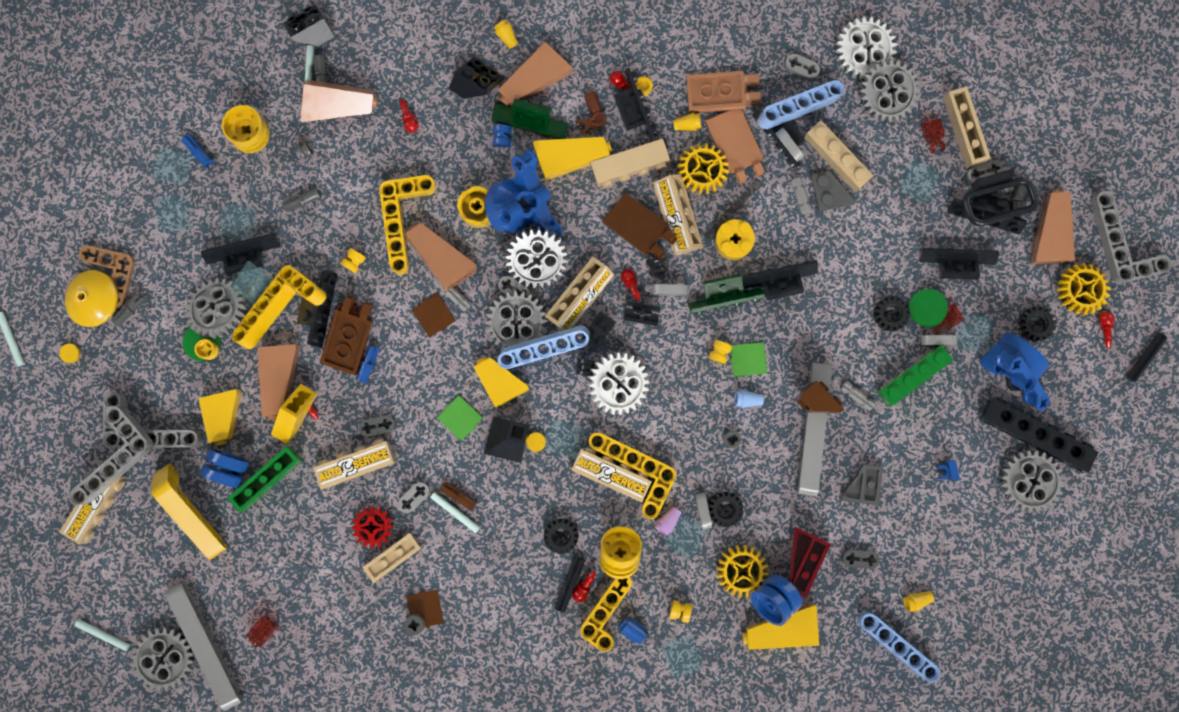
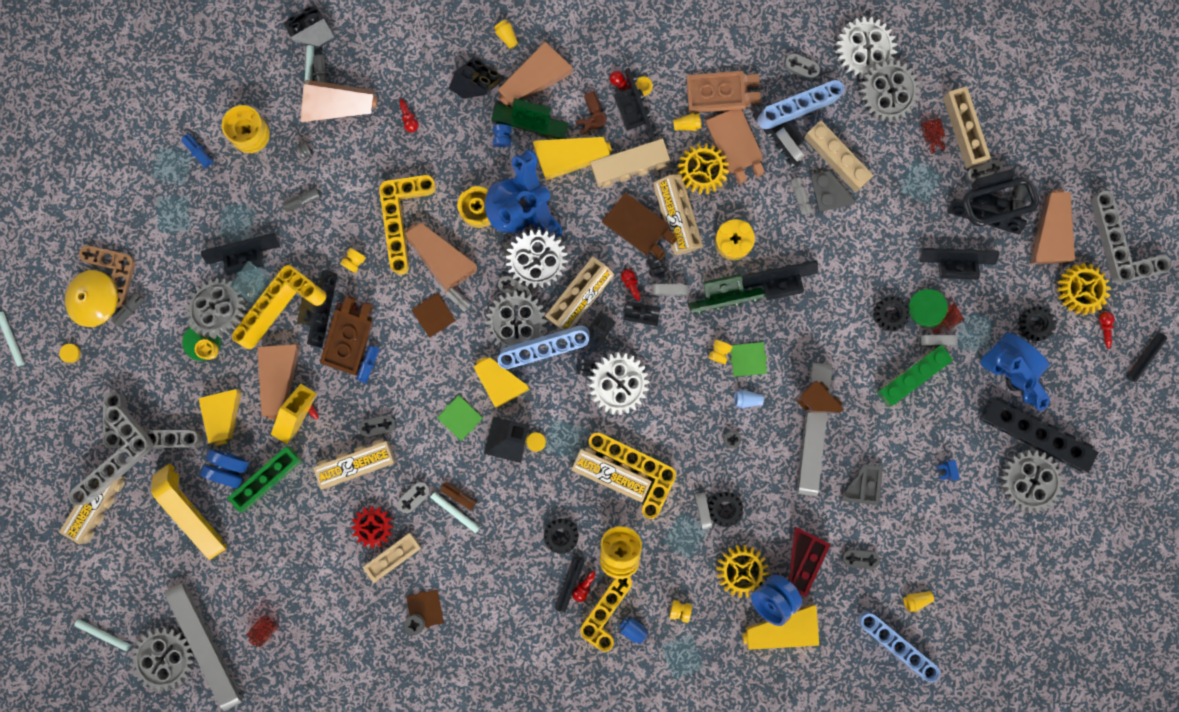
(668, 521): lavender cone -> none
(734, 207): clear smoke bar -> none
(857, 395): light grey axle -> none

